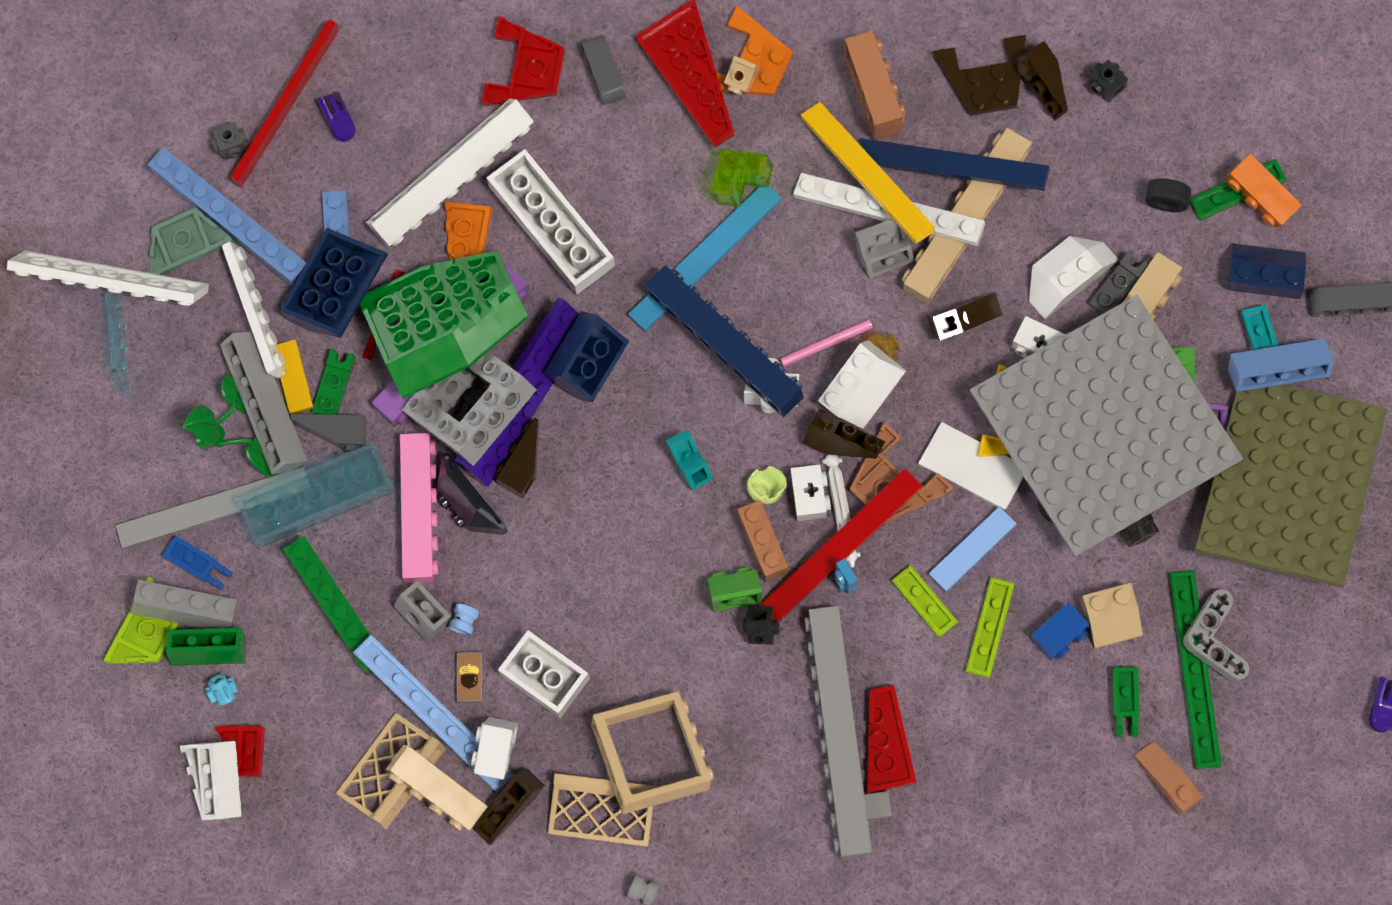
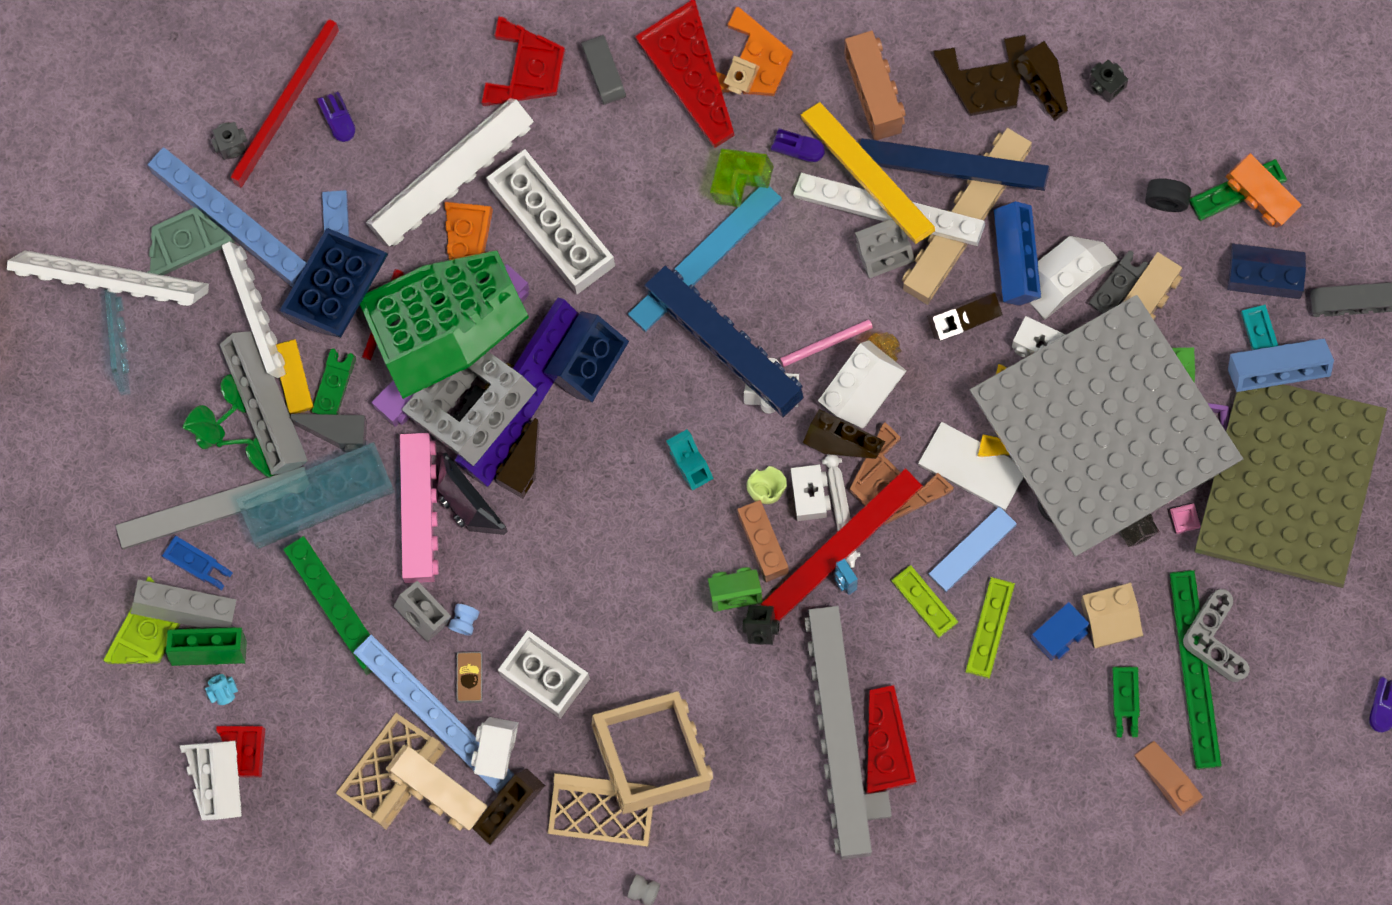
(798, 146): none -> dark purple arm
(1017, 253): none -> blue brick
(1185, 518): none -> bright pink tile

